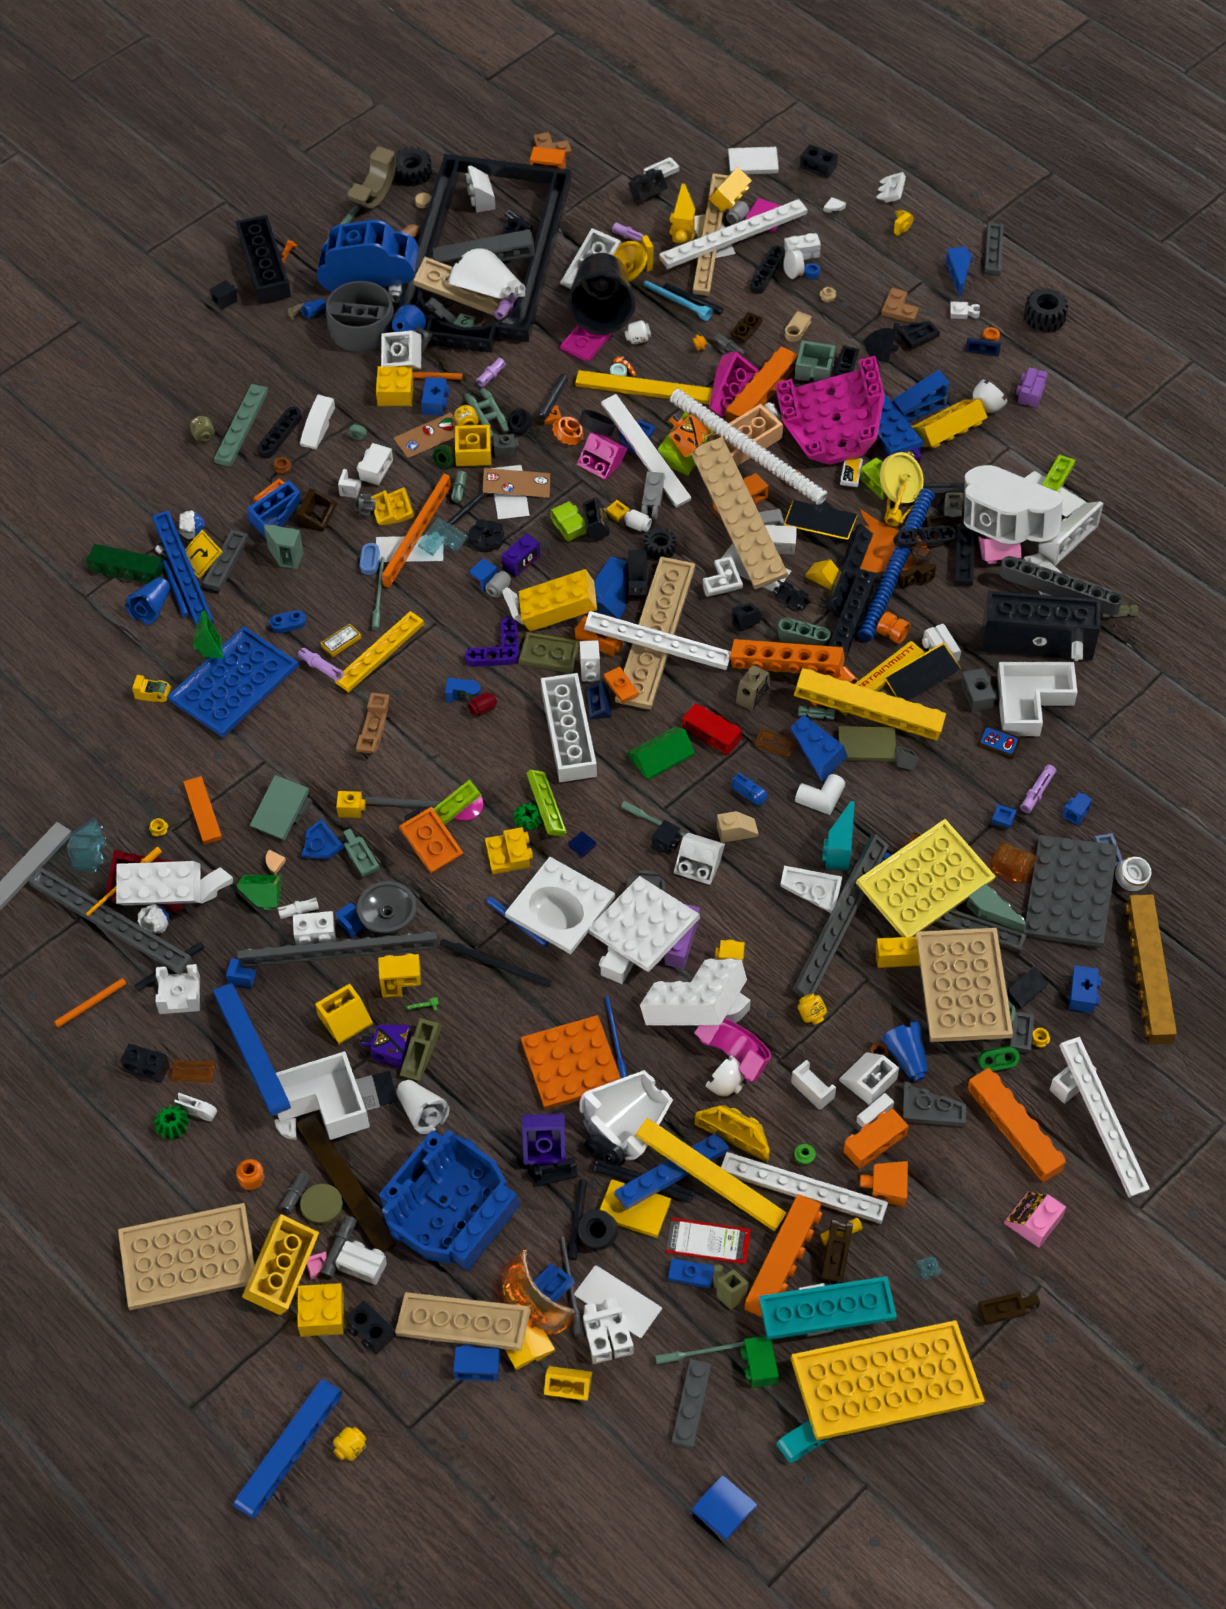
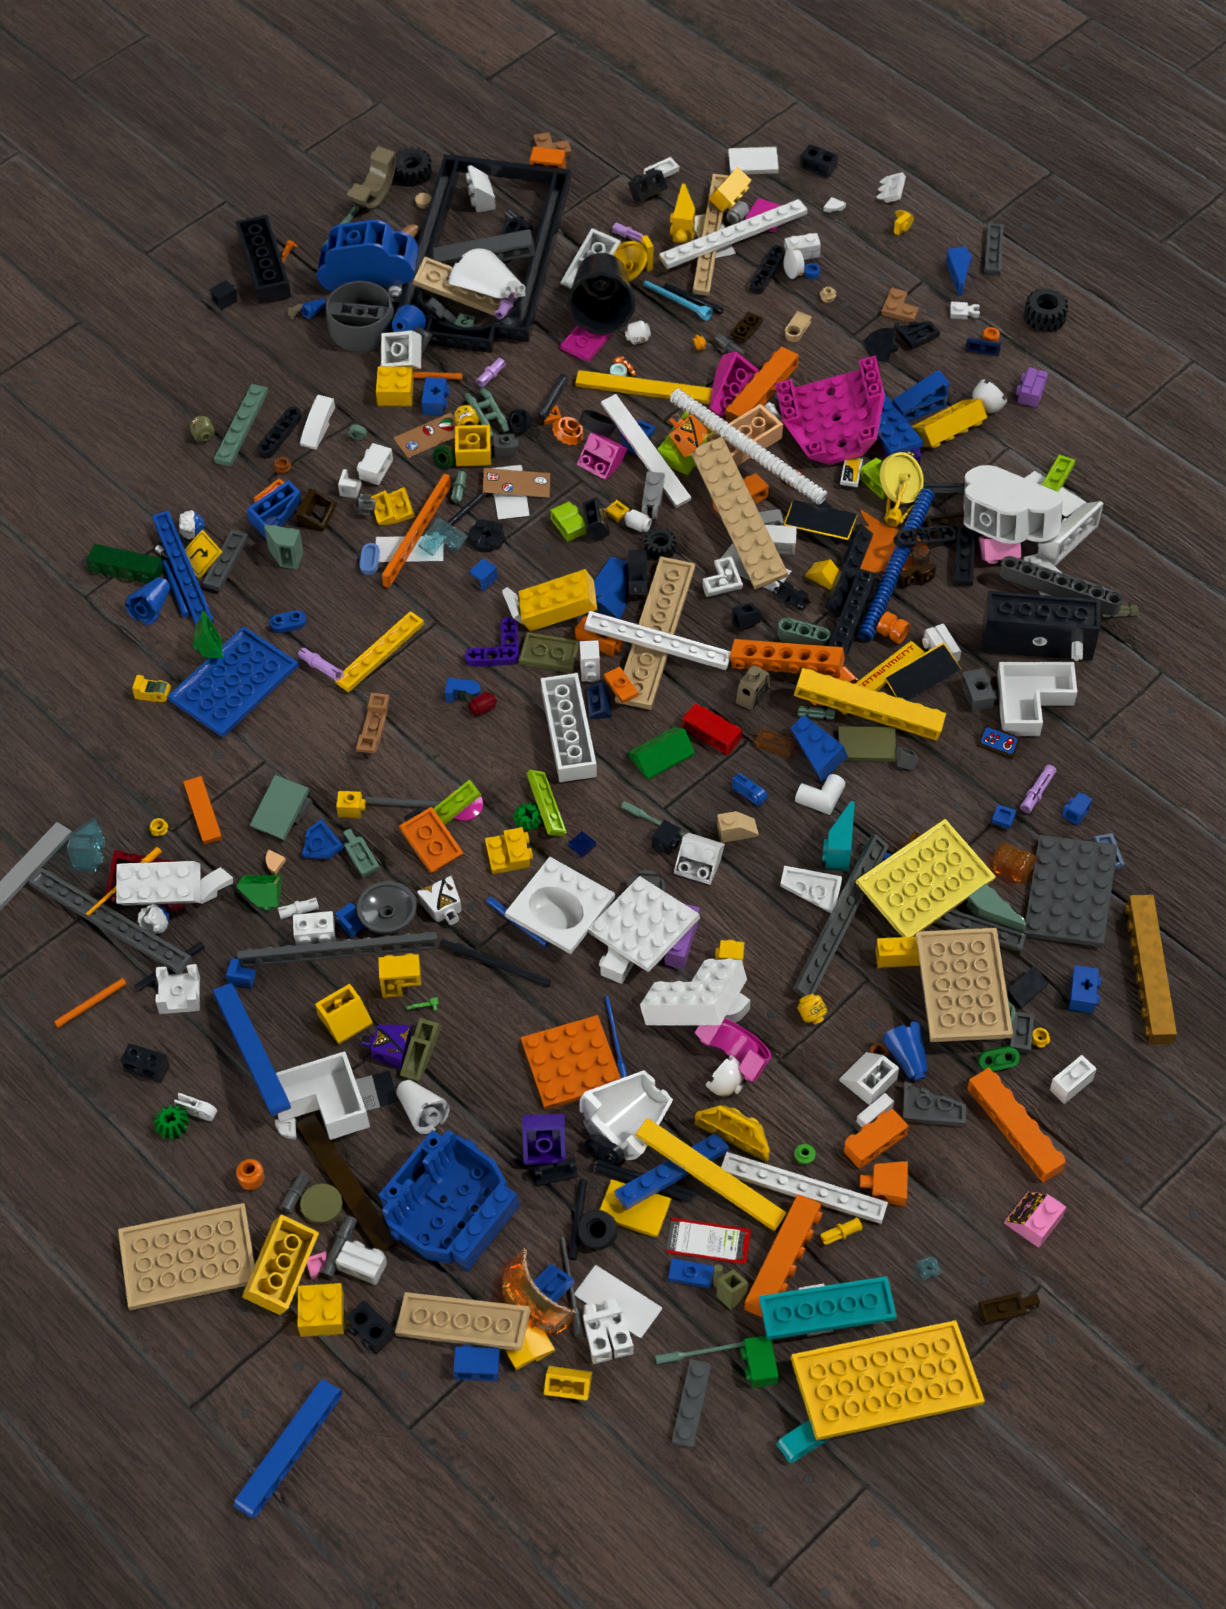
(193, 1075): clear orange tile -> none
(341, 640): tile -> none
(349, 1444): yellow head -> none
(376, 613): sand green piece -> none
(441, 900): none -> white torso
(498, 583): light grey brick -> none
(521, 555): dark purple brick -> none
(724, 1507): blue slope -> none
(811, 1086): white panel -> none
(814, 361): sand green piece -> none
(836, 1251): dark brown plate -> none
(848, 351): black slope -> none
(953, 504): dark grey plate -> none
(1104, 1117): white plate -> none
(1133, 873): white piece -> none

